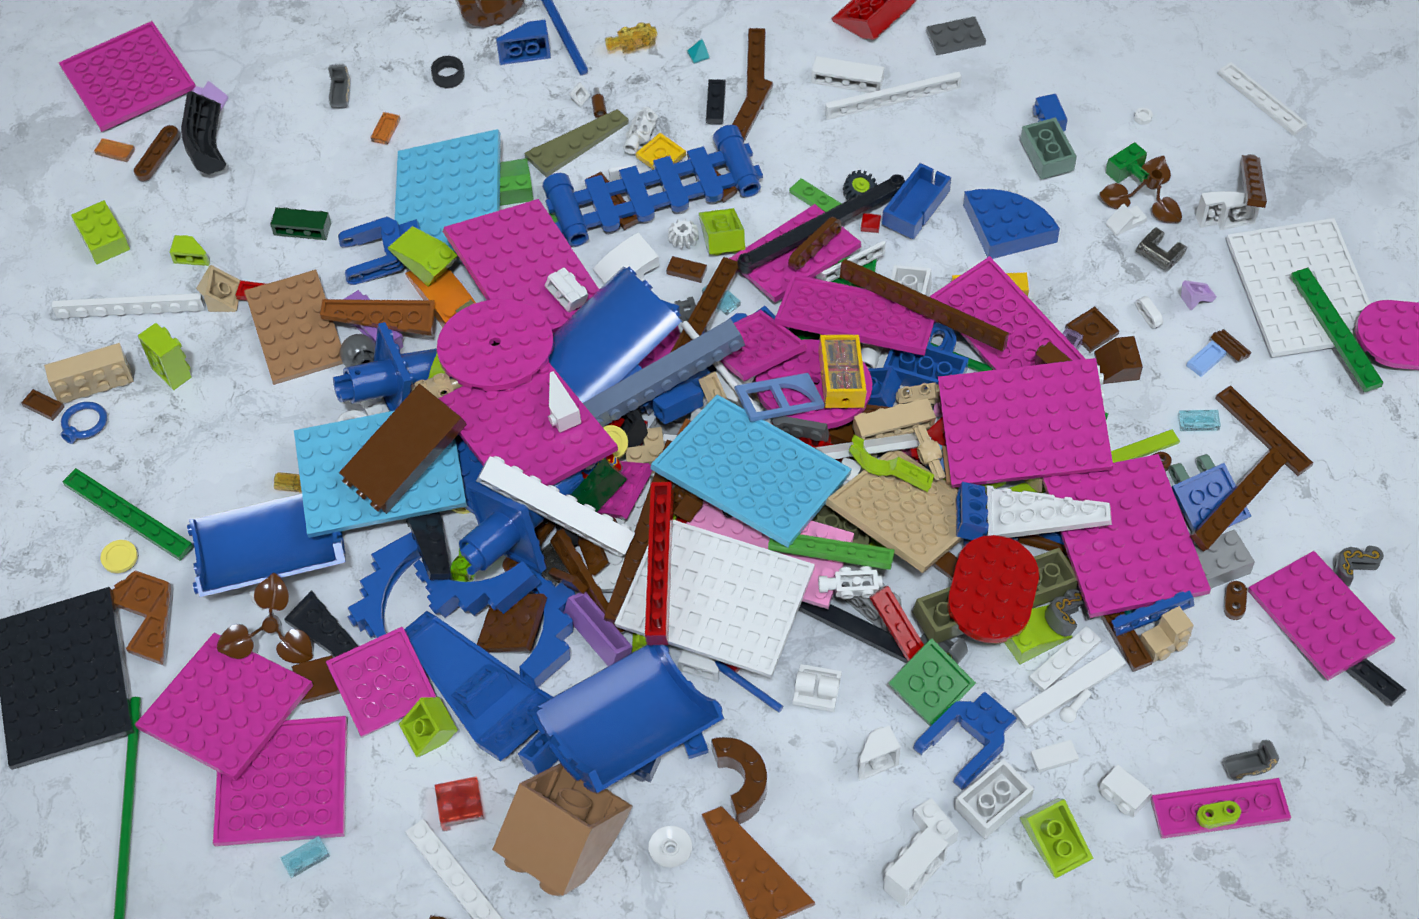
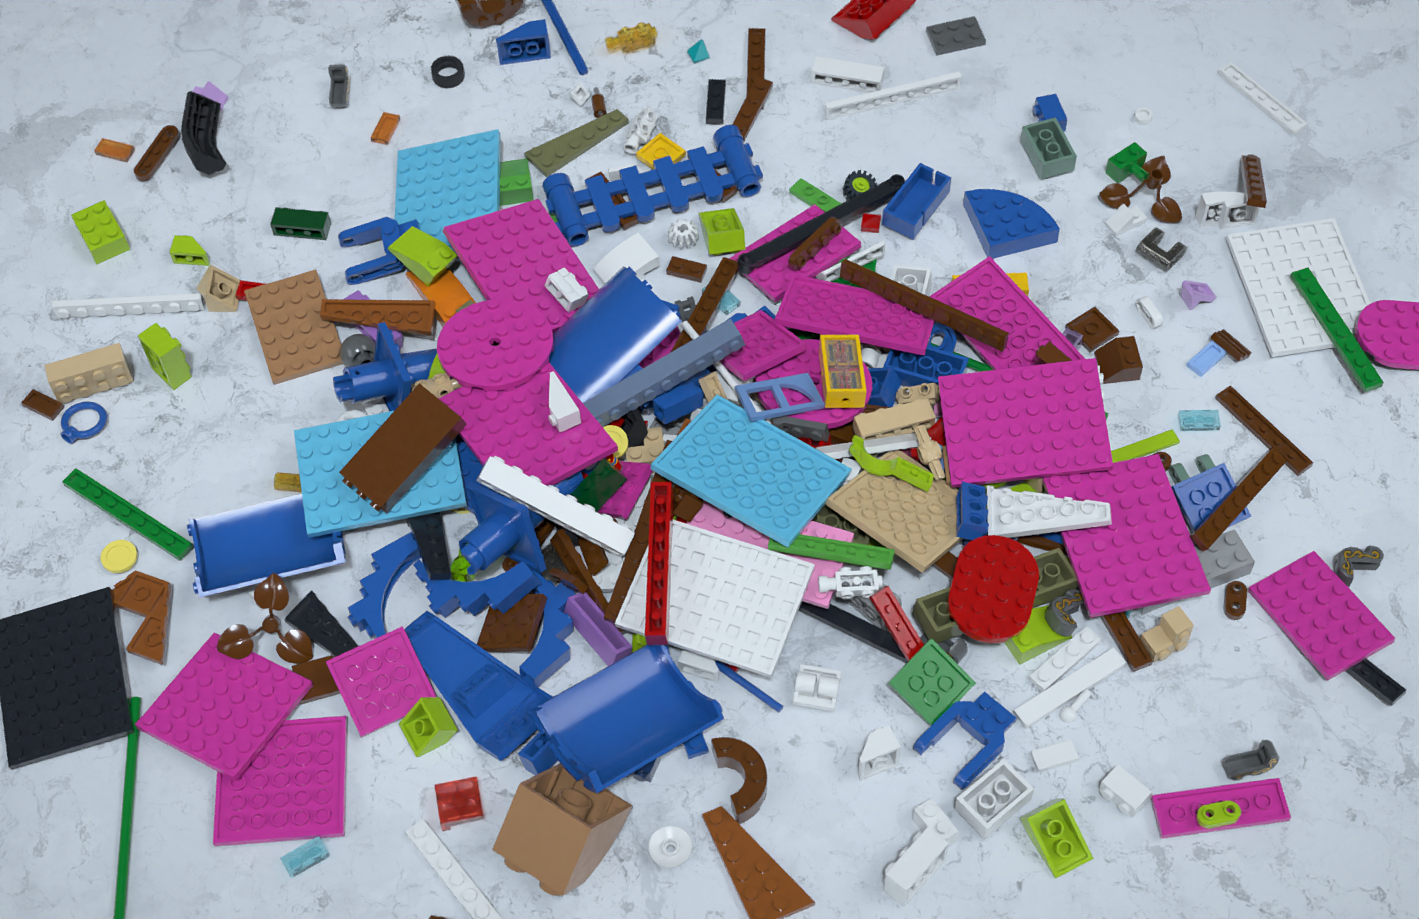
(127, 76): dark pink plate -> none
(1147, 615): blue plate -> none

